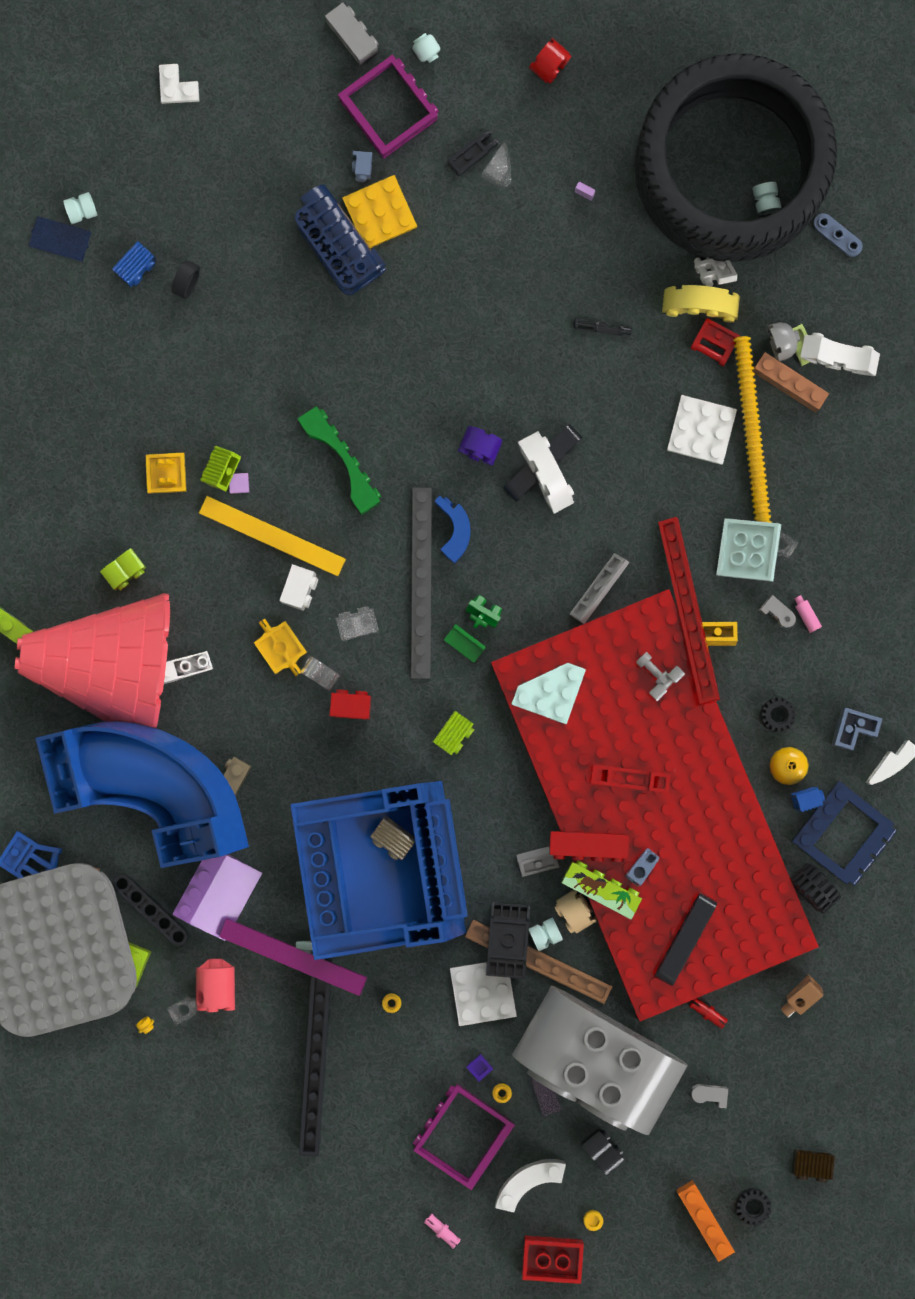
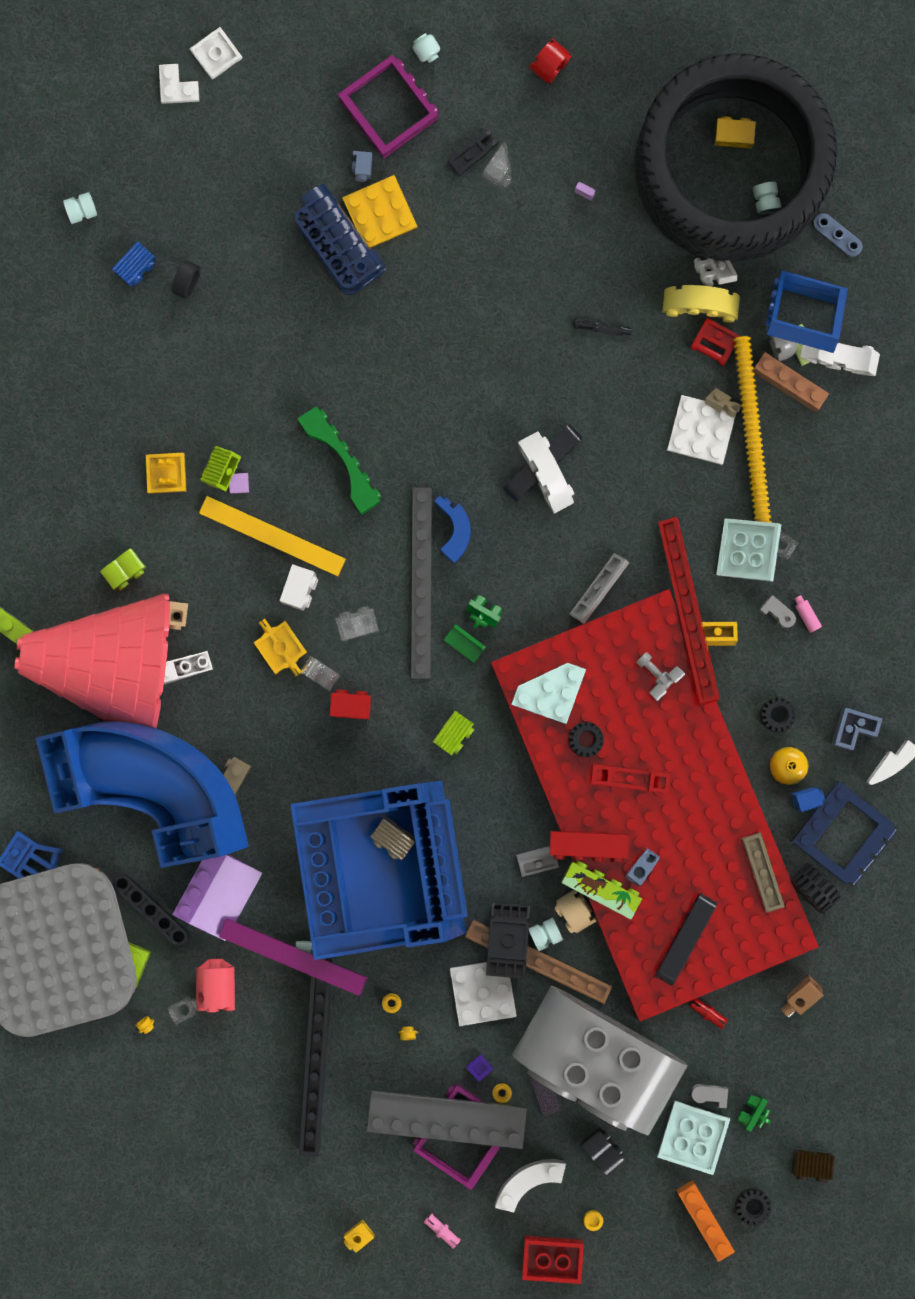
(60, 238): clear blue piece -> none
(182, 609): none -> tan brick
(216, 53): none -> white tile
(352, 33): light grey brick -> none
(358, 1236): none -> yellow brick
(407, 1033): none -> yellow plate
(447, 1119): none -> dark grey plate
(480, 445): dark purple brick -> none
(574, 739): none -> black tyre
(693, 1137): none -> light aqua plate
(720, 401): none -> dark tan plate
(734, 132): none -> yellow brick
(750, 1120): none -> green hips
(763, 872): none -> dark tan tile
(814, 289): none -> blue window

